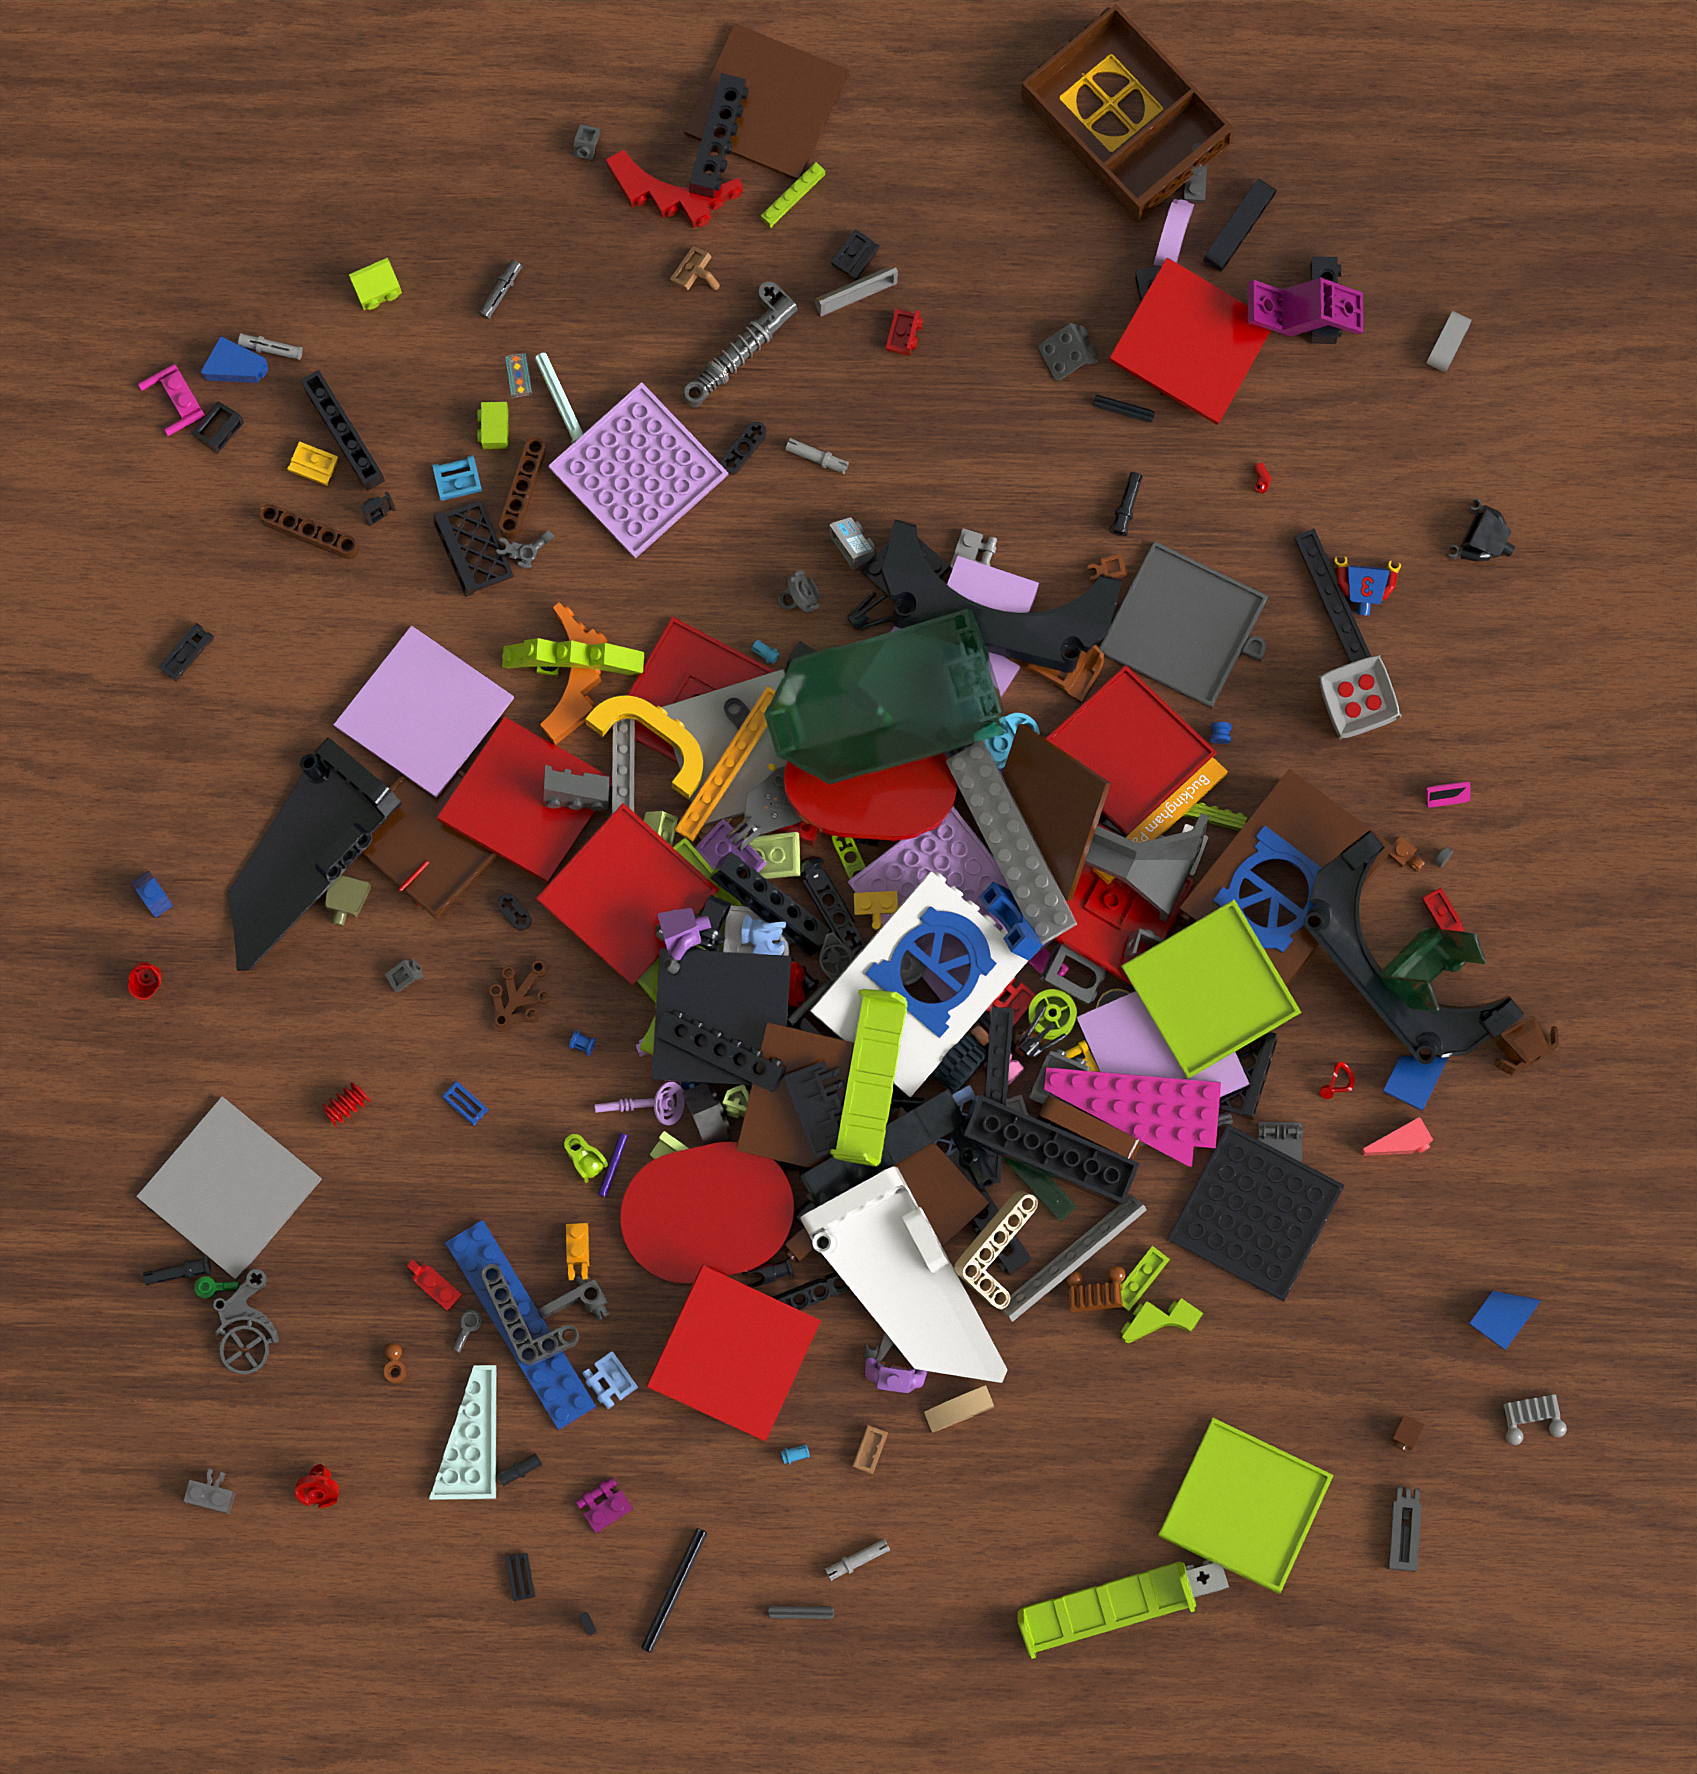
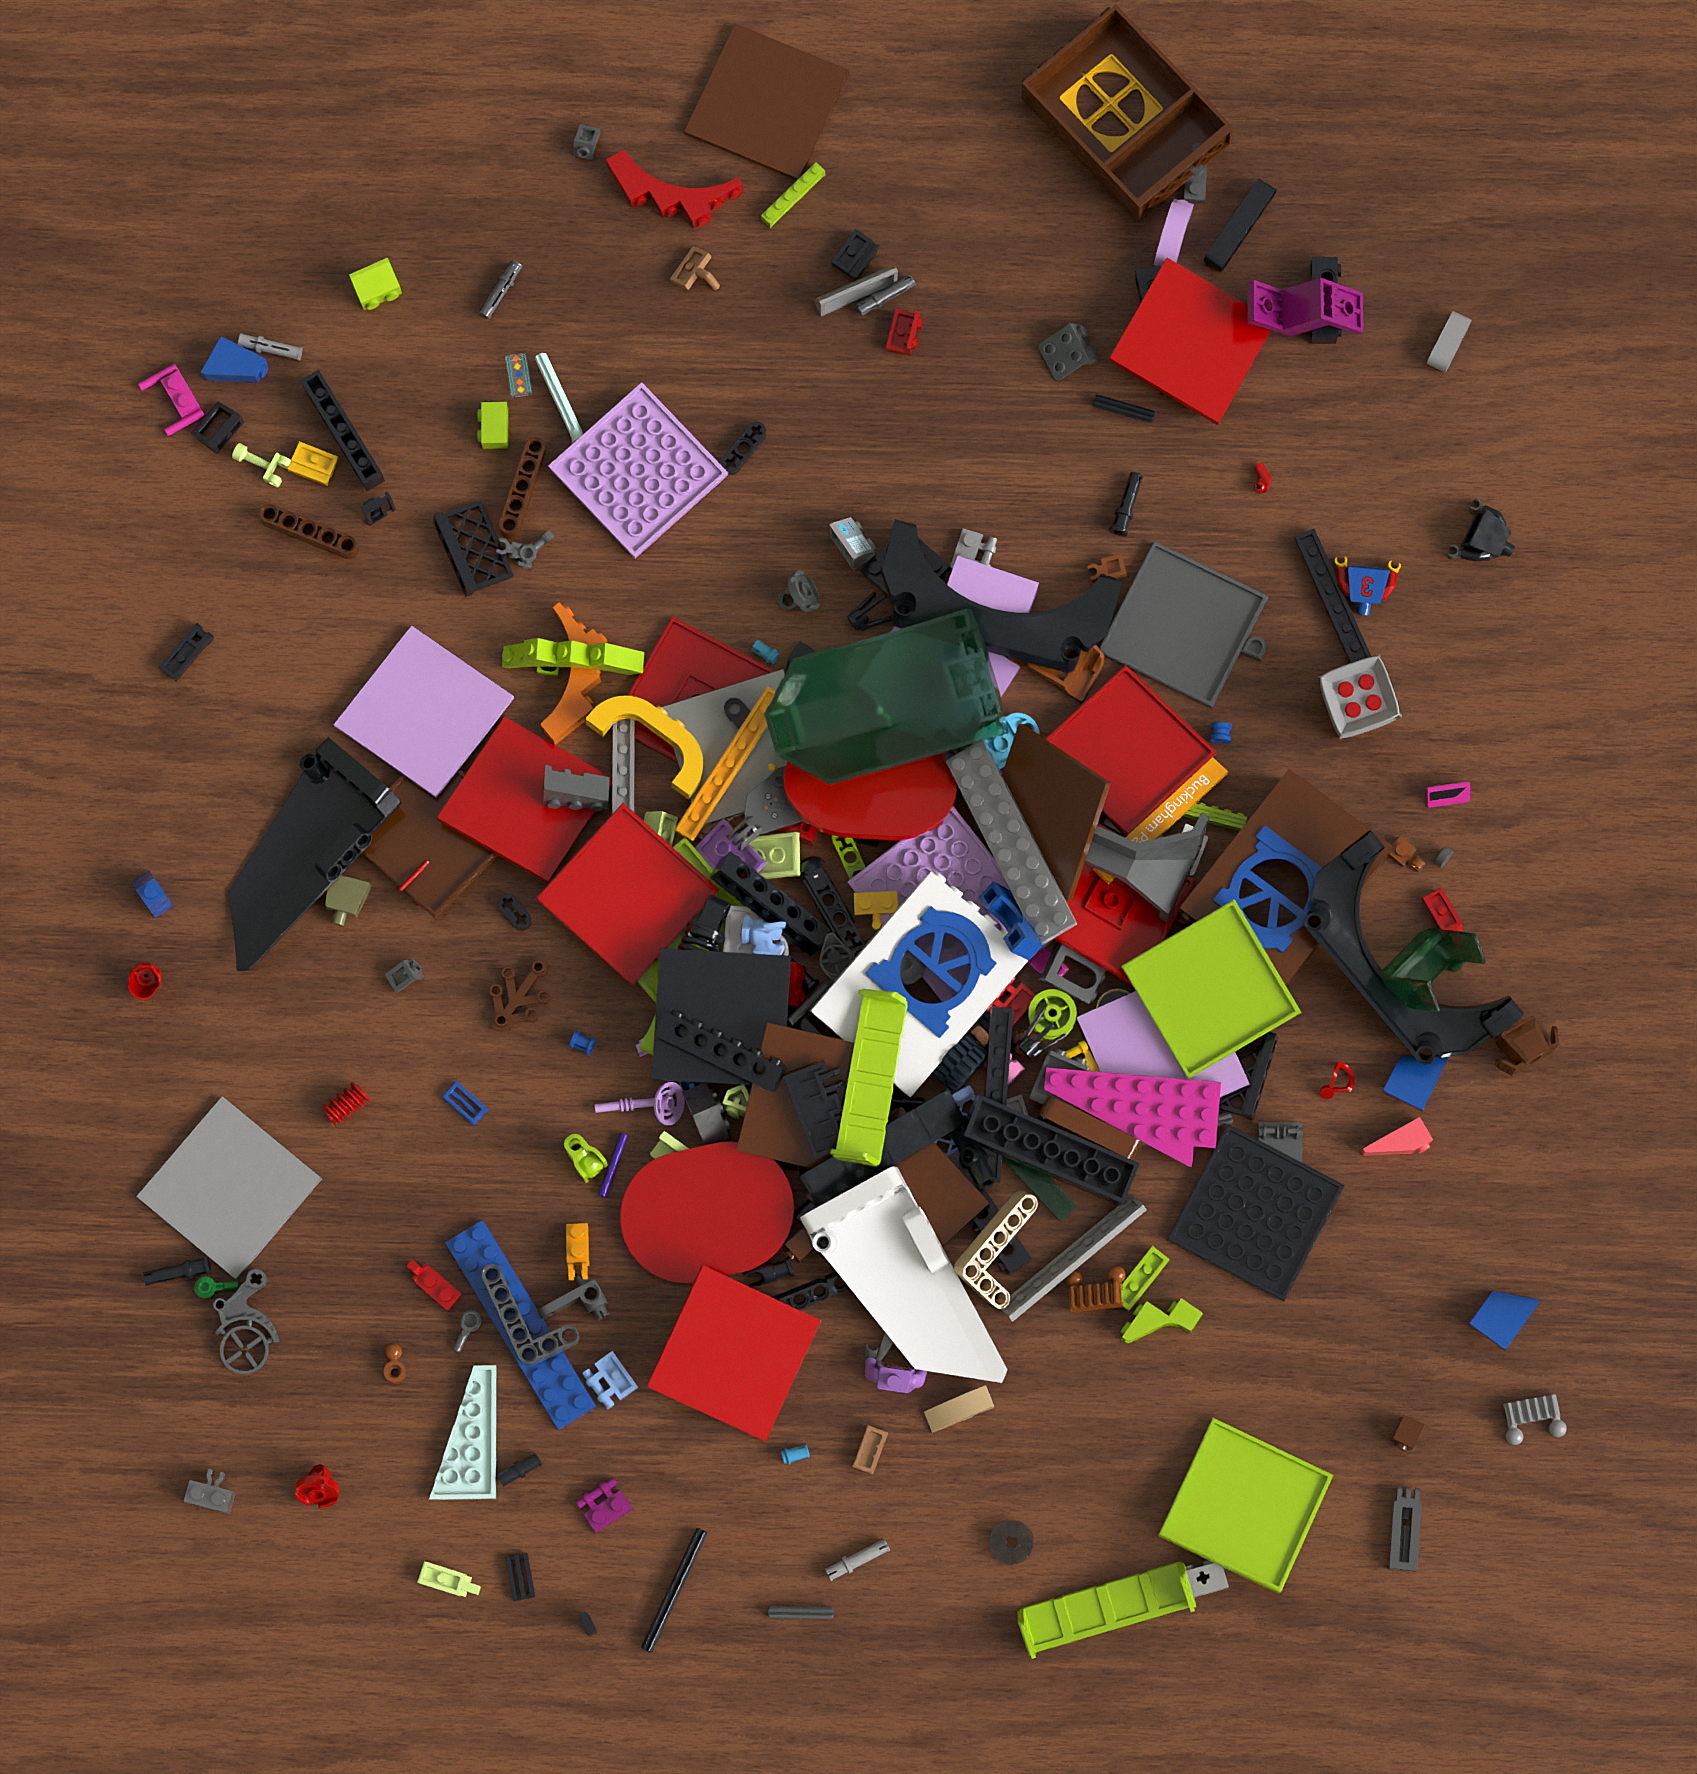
(240, 453): none -> yellowish green bar
(447, 1580): none -> yellowish green hinge
(457, 484): dark azure plate -> none
(679, 932): medium lavender torso -> none
(728, 87): black brick -> none
(752, 339): dark grey piece -> none
(817, 456): light grey pin -> none
(877, 299): none -> dark grey pin
(1011, 1529): none -> clear smoke plate
(1144, 936): dark grey bracket -> none

